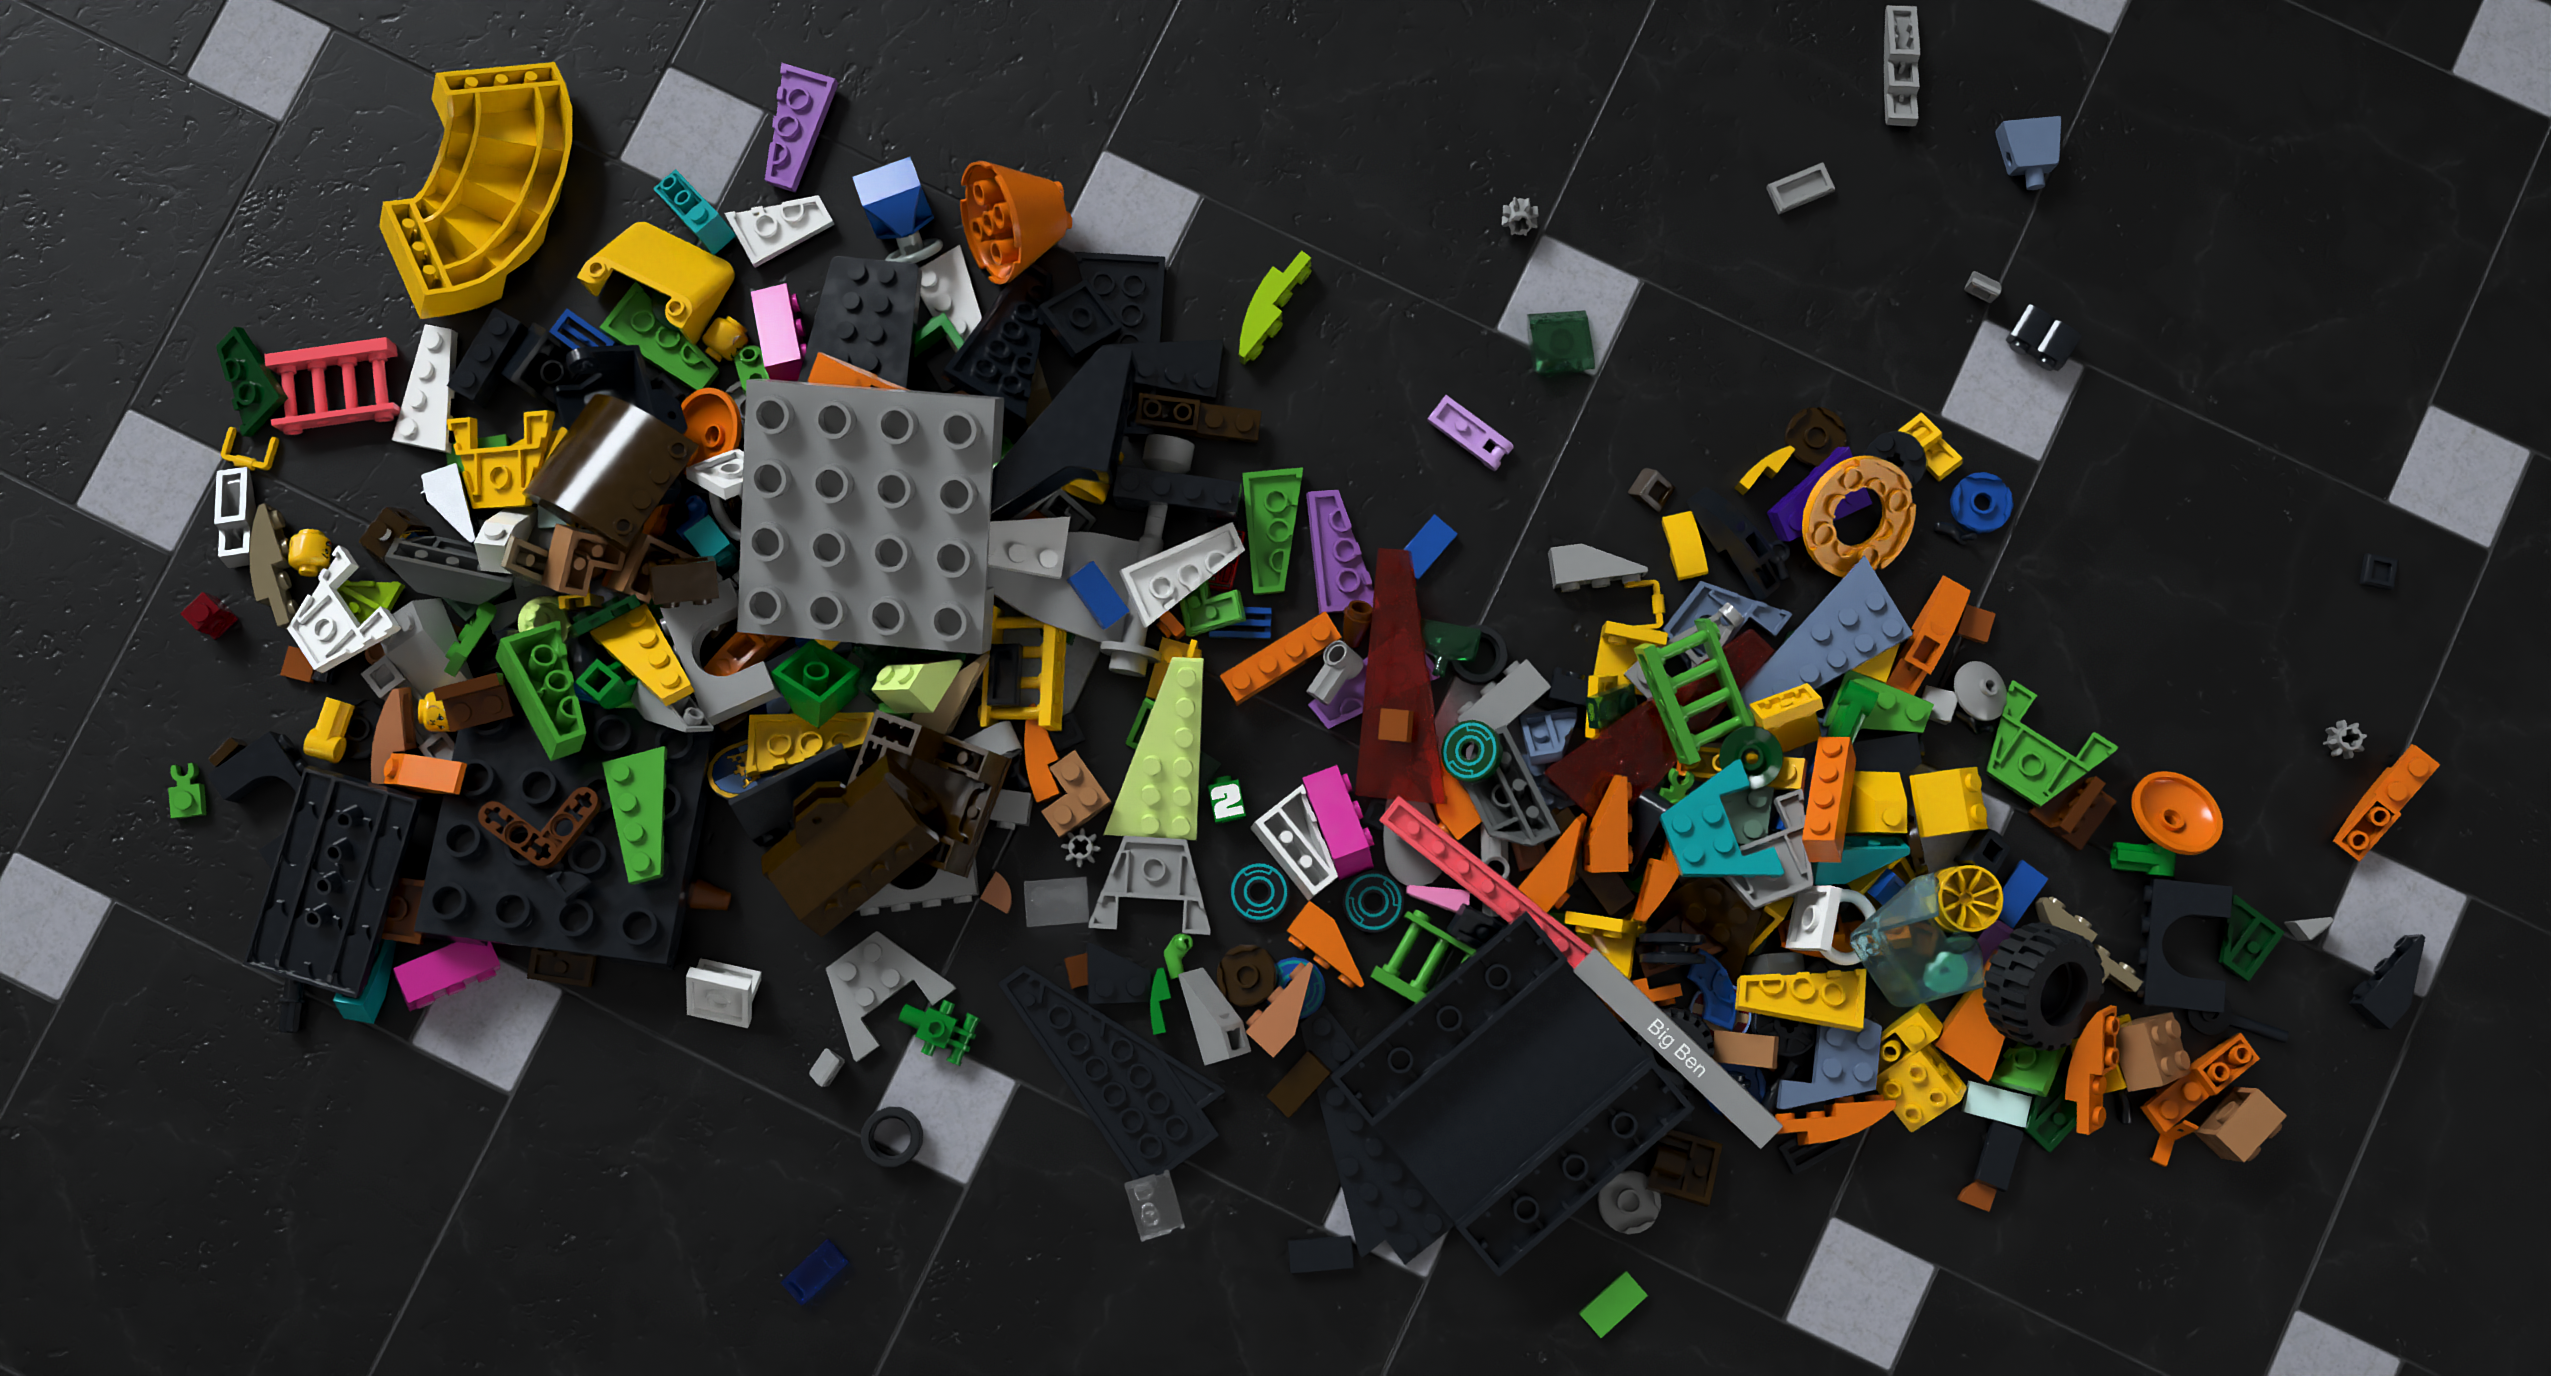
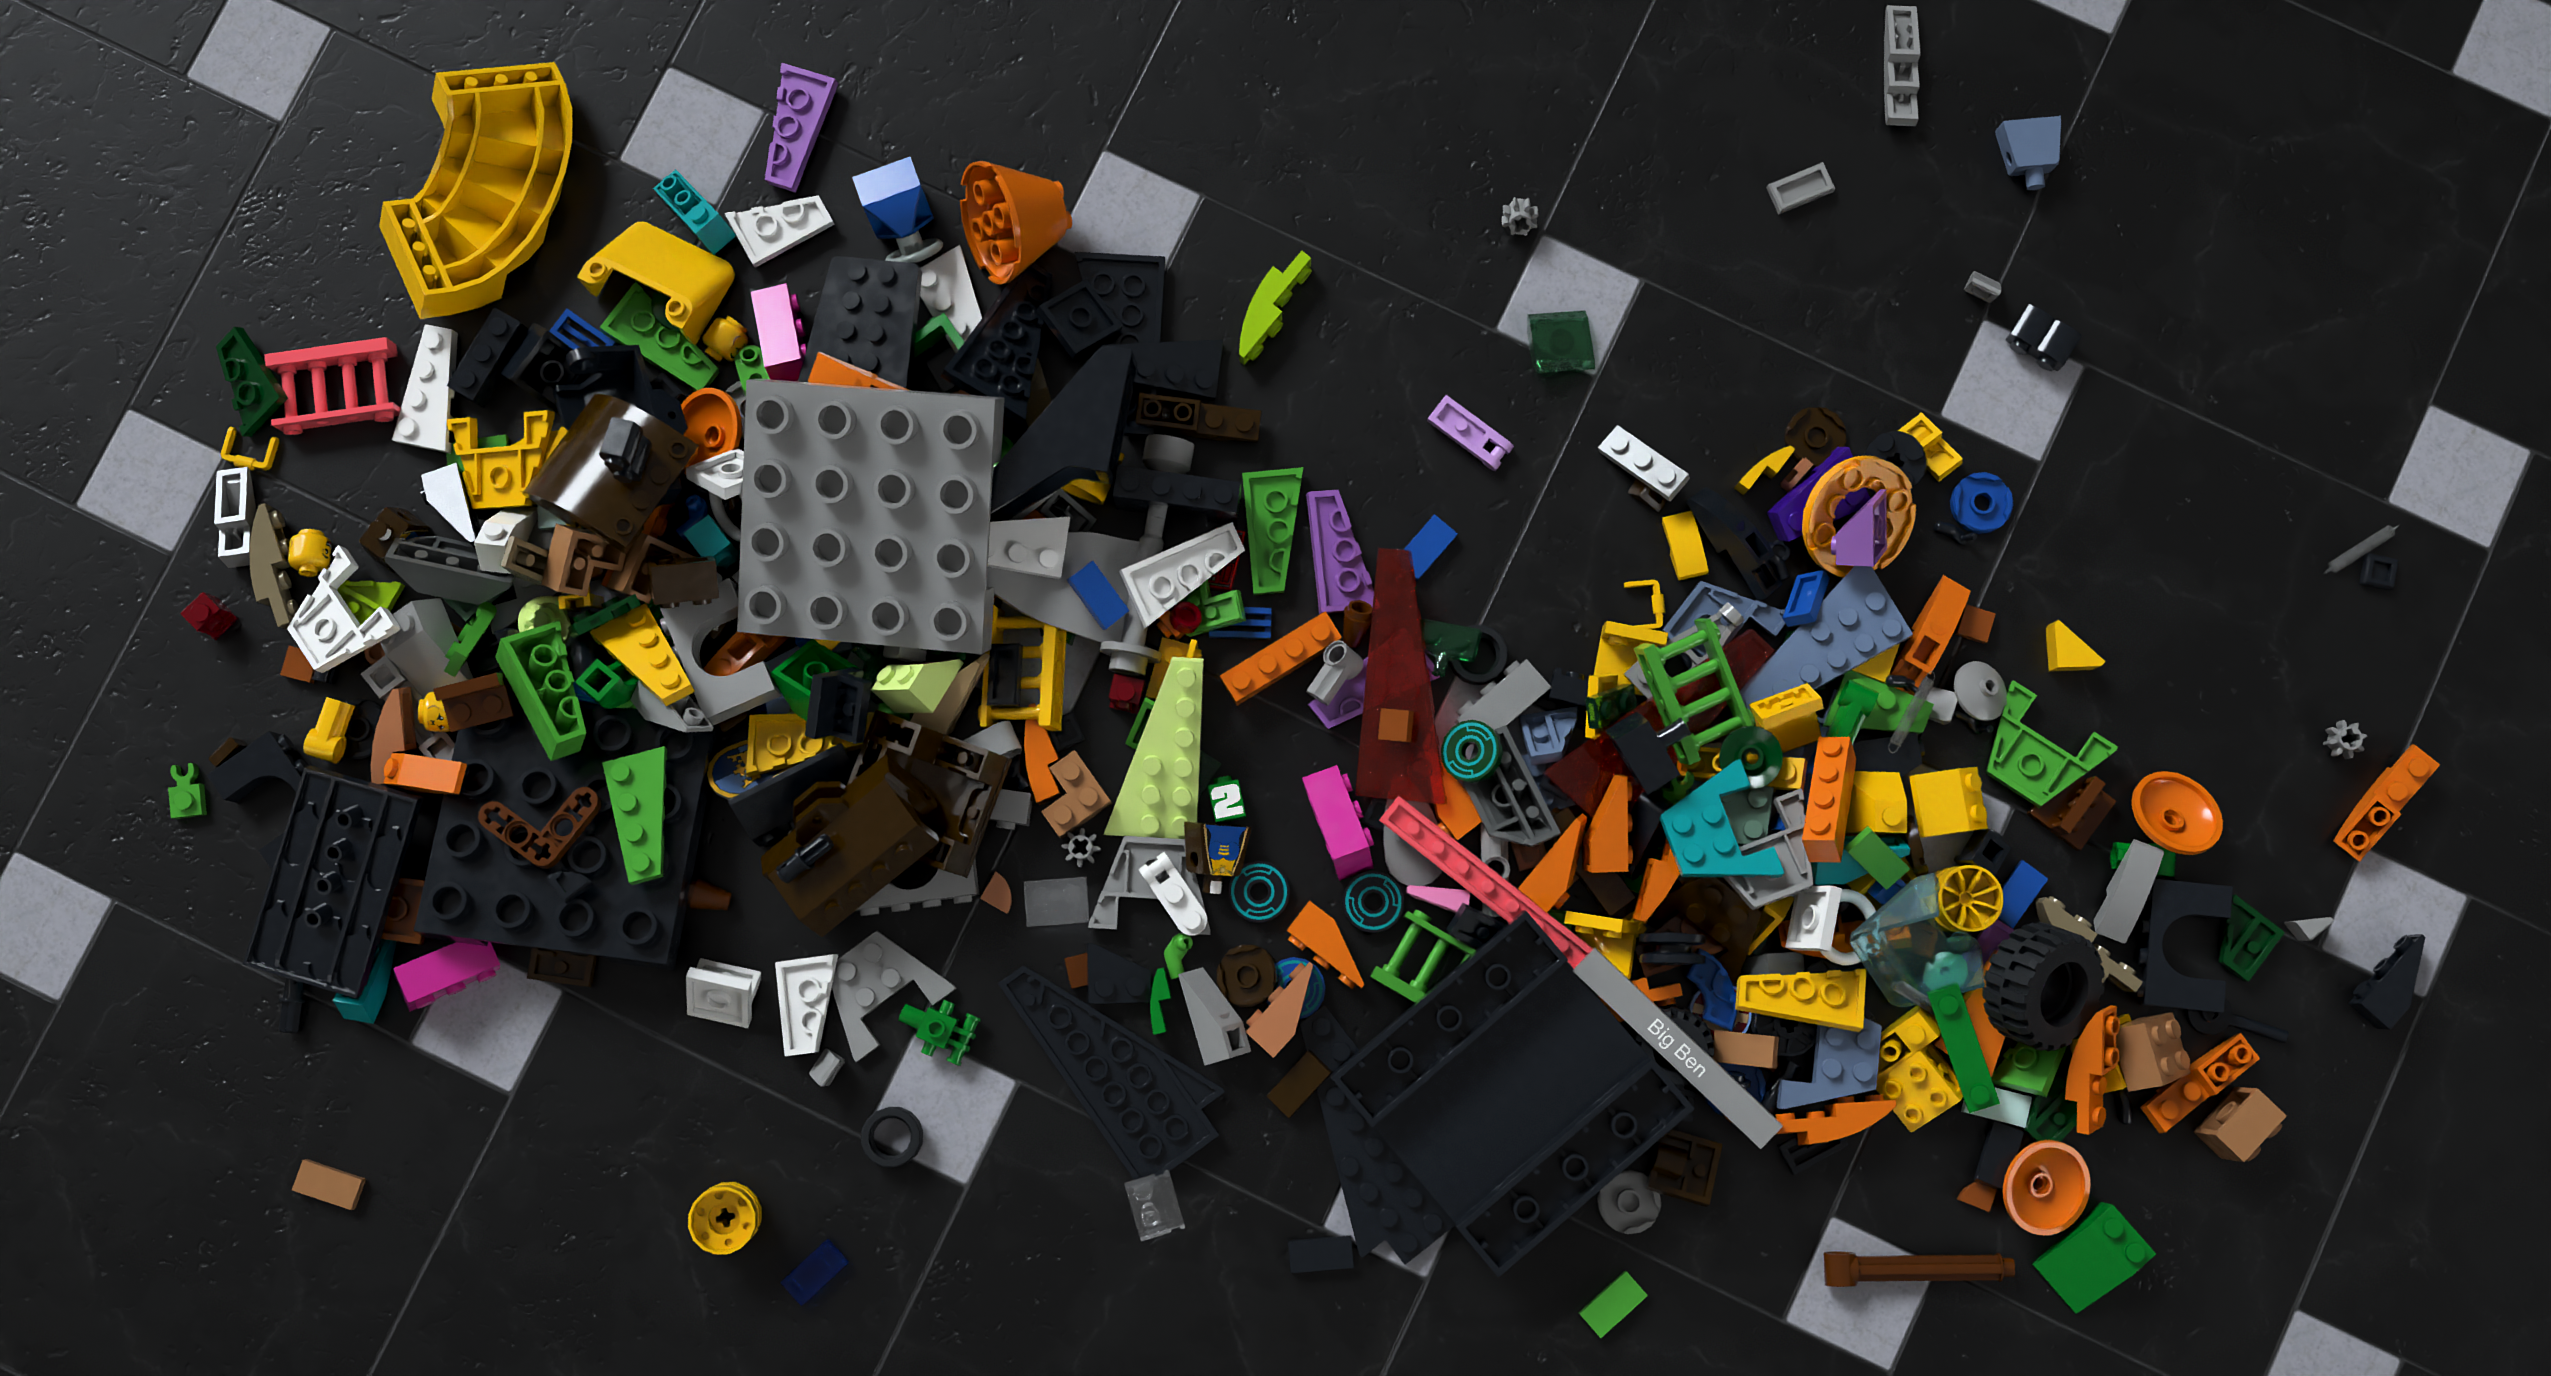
(328, 1184): none -> medium nougat tile
(625, 450): none -> black brick
(714, 1233): none -> yellow wheel
(804, 858): none -> black axle
(804, 1000): none -> white wing
(839, 705): none -> black bracket
(904, 654): none -> light grey tile
(1126, 693): none -> dark red brick
(1175, 896): none -> white plate
(1185, 617): none -> dark red tile
(1215, 851): none -> torso
(1296, 843): white wedge -> none
(1584, 565): light grey slope -> none
(1644, 463): none -> plate
(1646, 750): none -> black brick
(1796, 474): none -> nougat tile
(1806, 598): none -> blue tile
(1847, 1269): none -> reddish brown piece
(1864, 535): none -> medium lavender slope
(1877, 858): none -> bright green tile
(1902, 682): none -> black piece
(1914, 1000): none -> light grey piece
(1915, 713): none -> light grey piece
(1963, 1047): none -> green plate
(2059, 1191): none -> orange dish
(2068, 651): none -> yellow slope
(2093, 1257): none -> green slope
(2128, 891): none -> light grey slope
(2167, 1139): orange piece -> none
(2362, 550): none -> light grey piece

